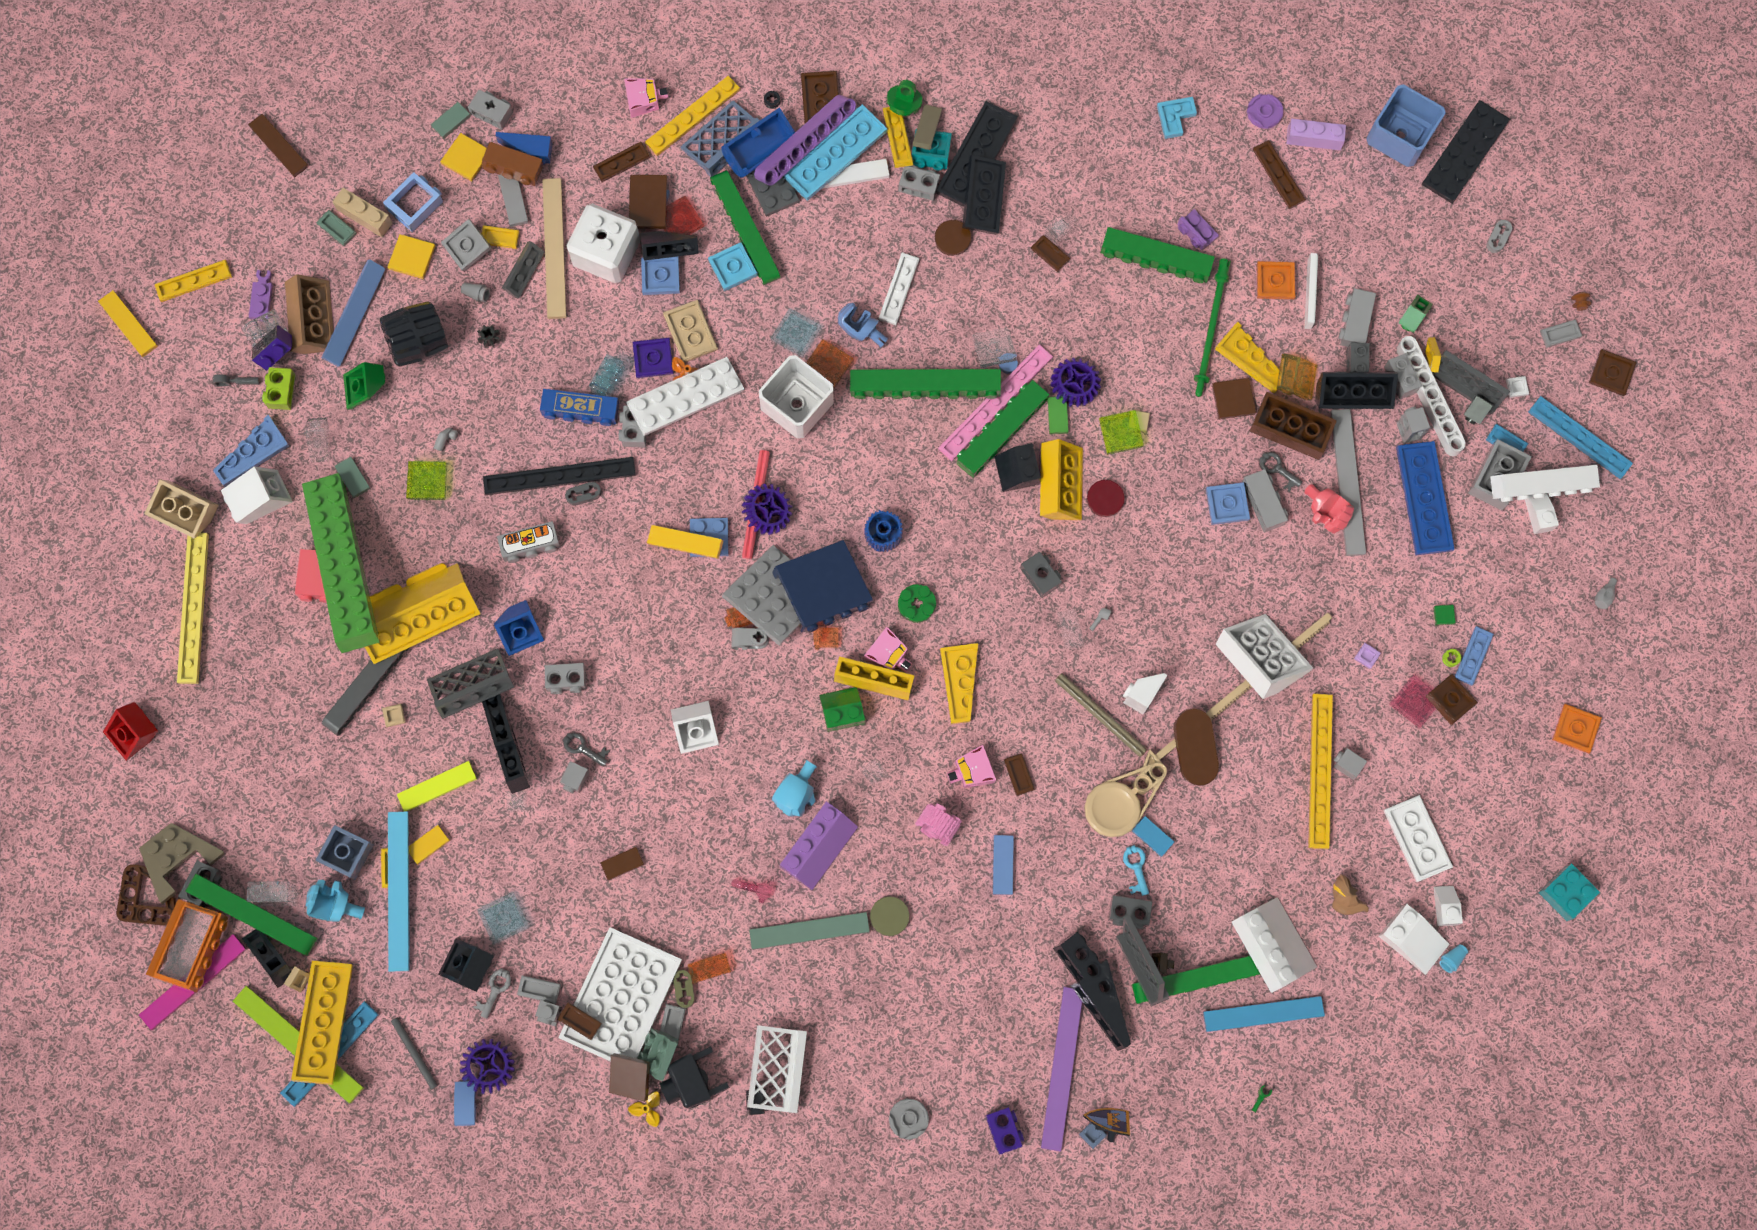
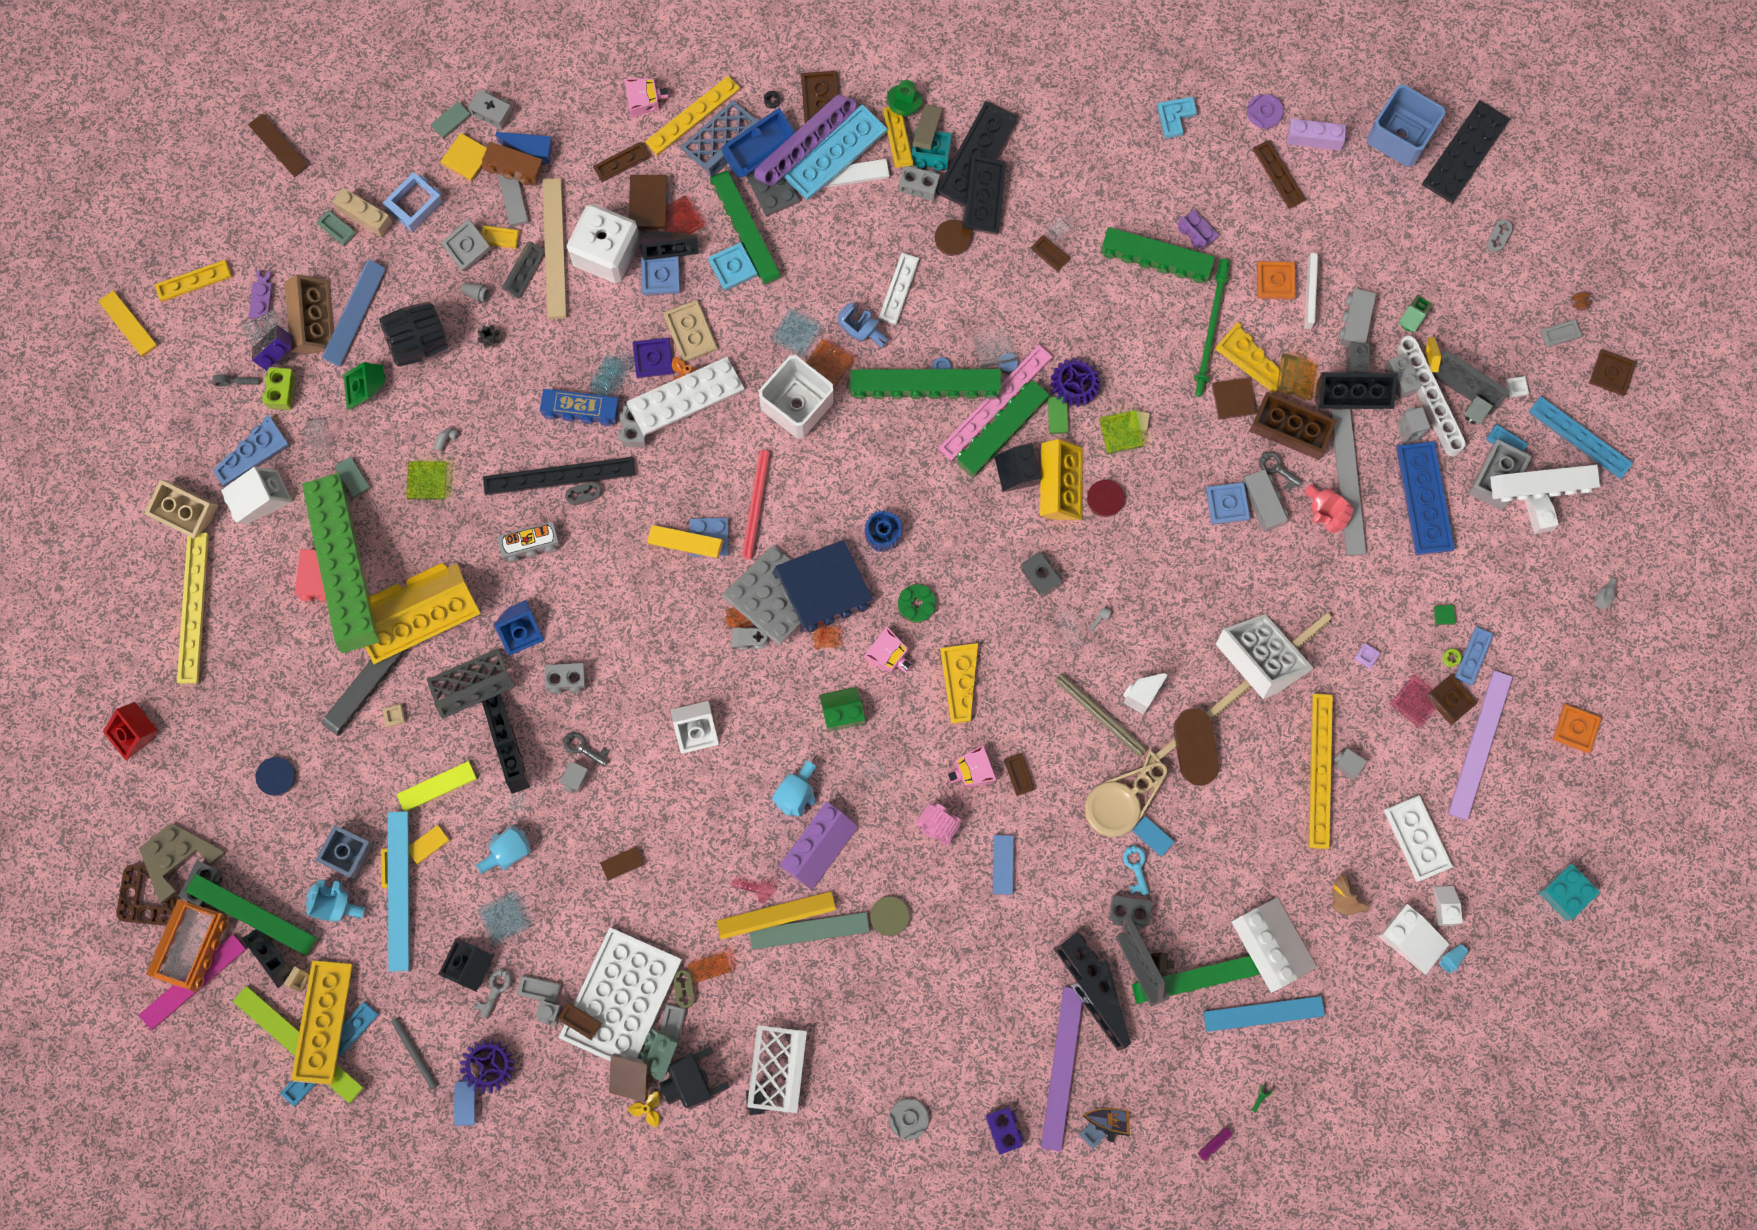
(275, 776): none -> dark blue tile
(275, 895): clear panel -> none
(411, 256): yellow tile -> none
(505, 849): none -> medium azure piece
(770, 496): dark purple gear -> none
(776, 915): none -> yellow tile
(873, 678): yellow brick -> none
(941, 363): none -> medium blue tile
(1215, 1144): none -> magenta axle
(1479, 745): none -> lavender tile

